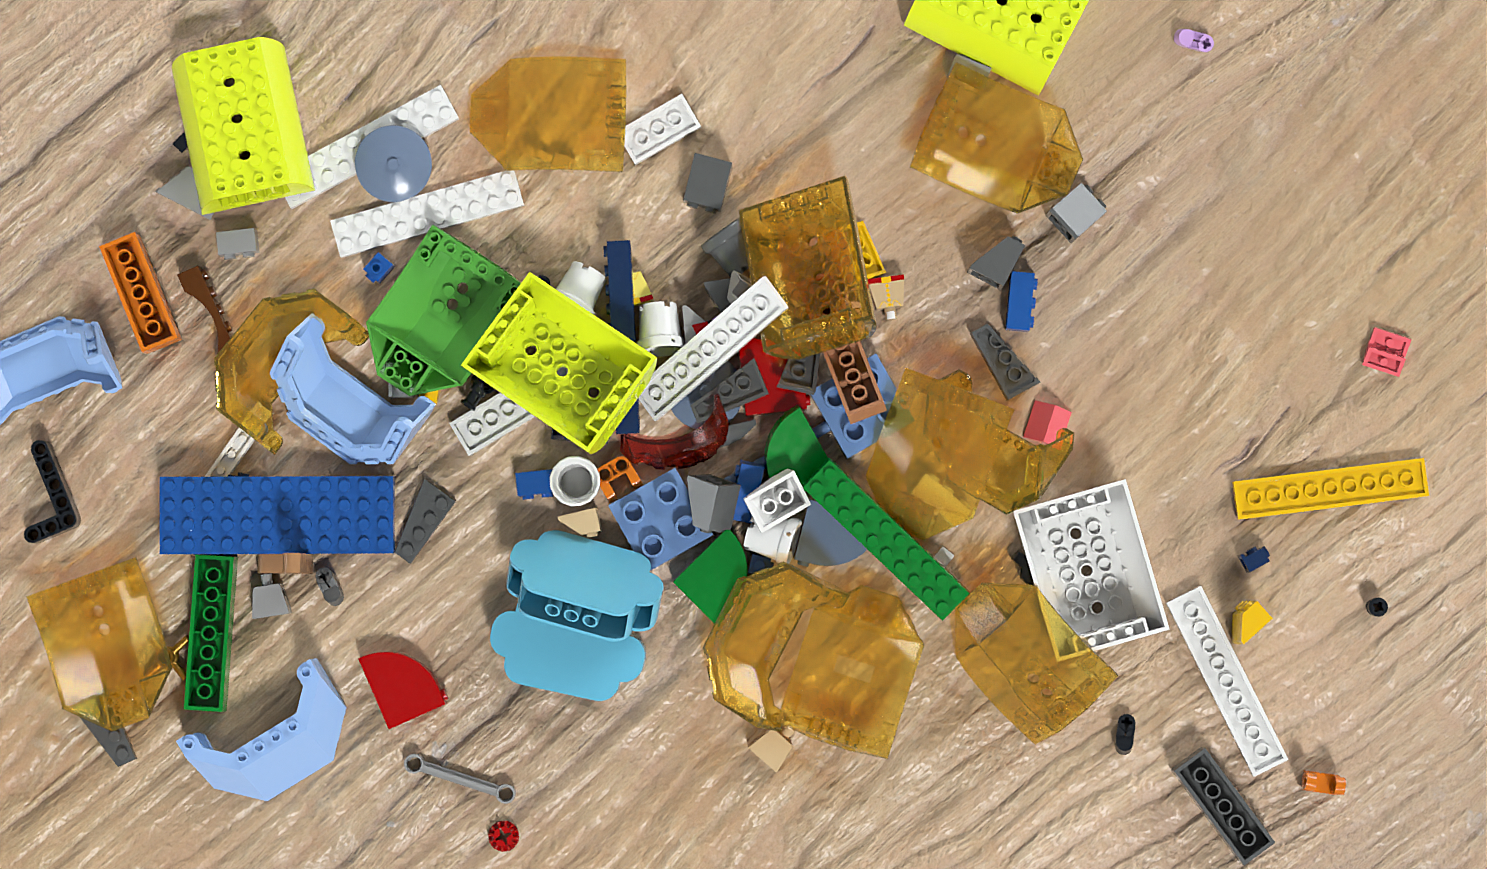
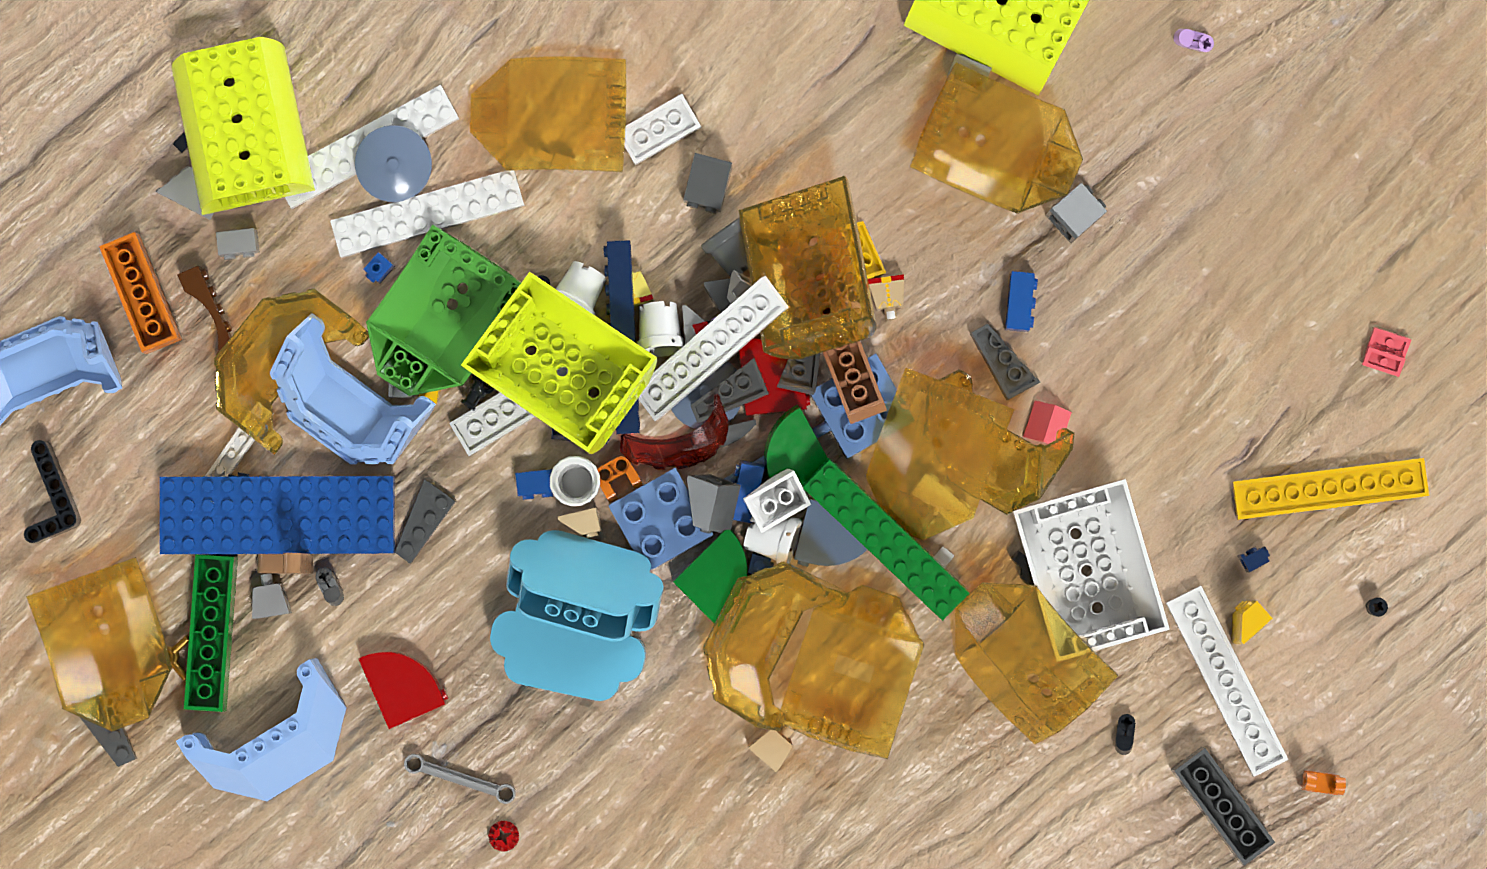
(998, 262): dark grey slope -> none

